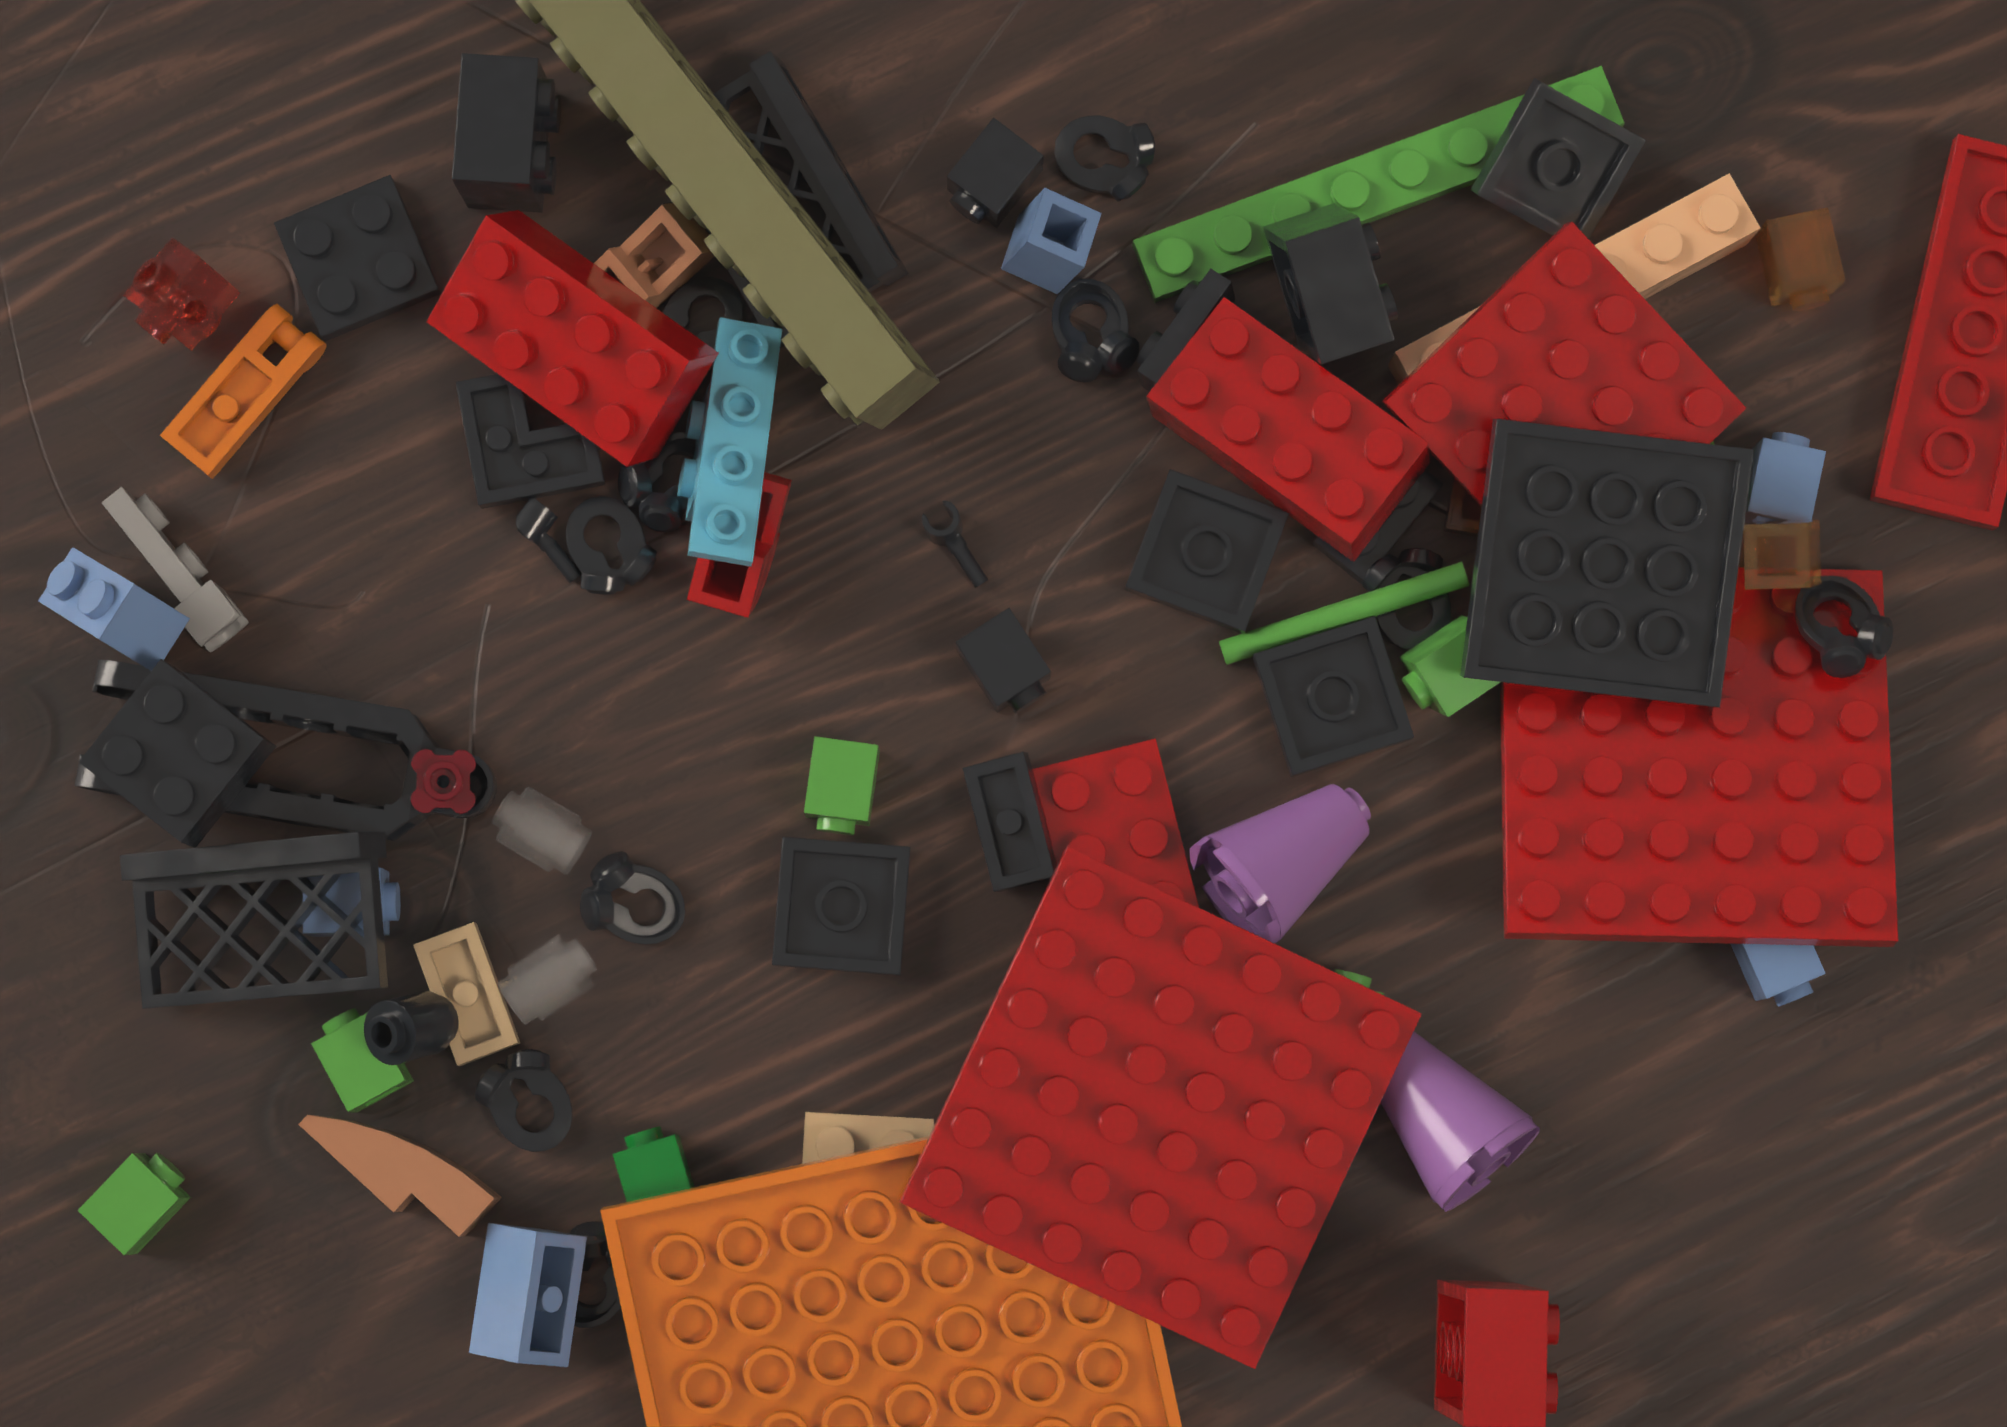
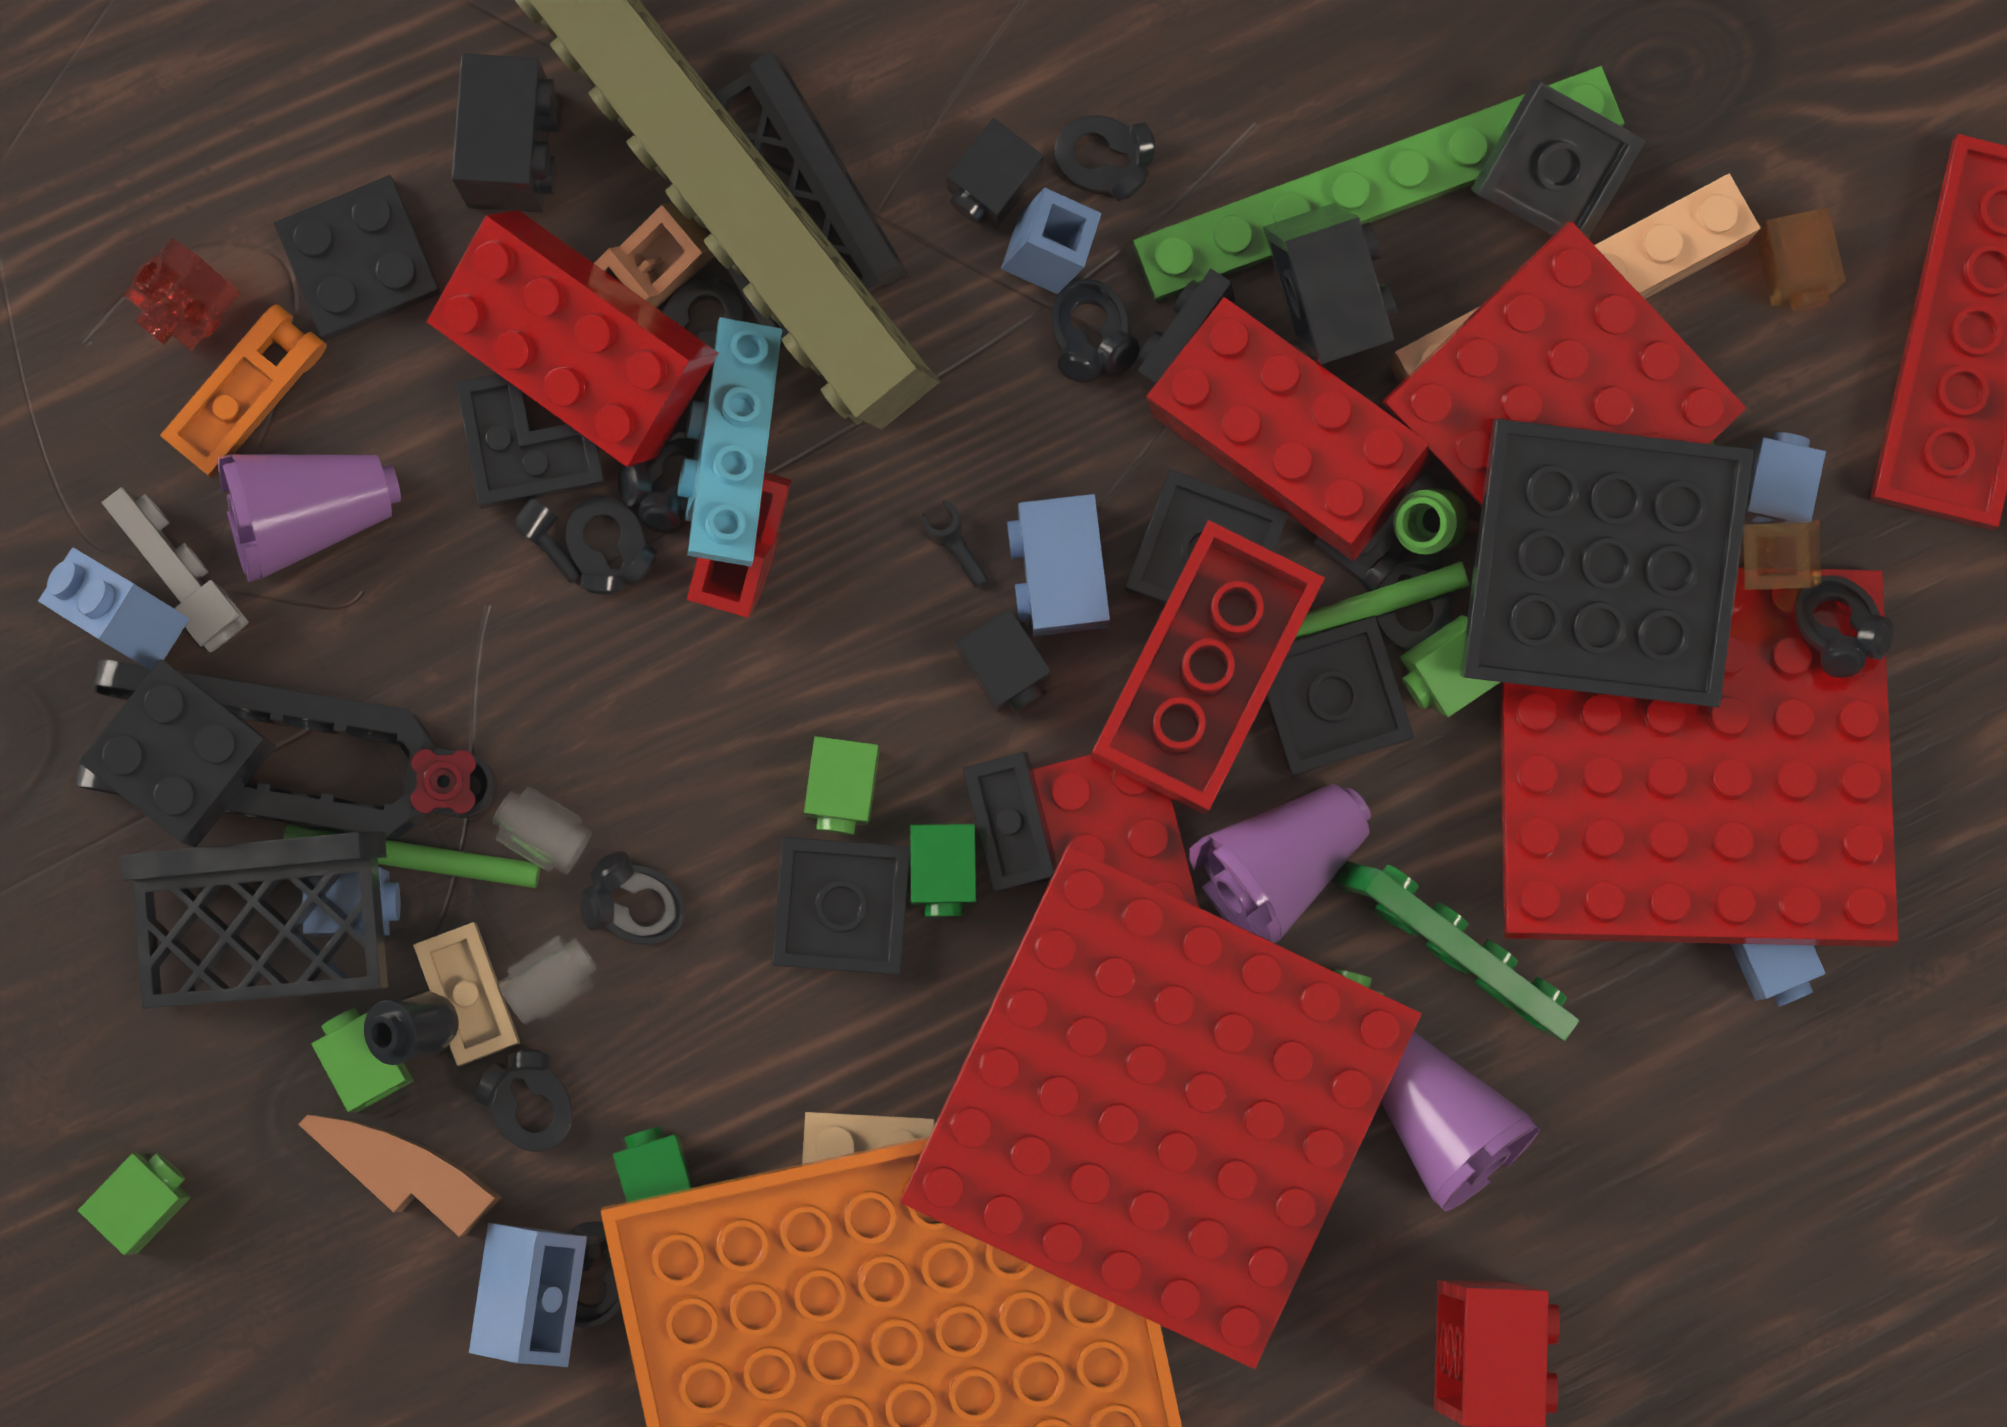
(301, 504): none -> medium lavender cone
(445, 860): none -> bright green bar
(943, 868): none -> green brick
(1061, 565): none -> medium blue brick
(1207, 667): none -> red brick
(1412, 523): none -> bright green brick
(1443, 928): none -> green wing

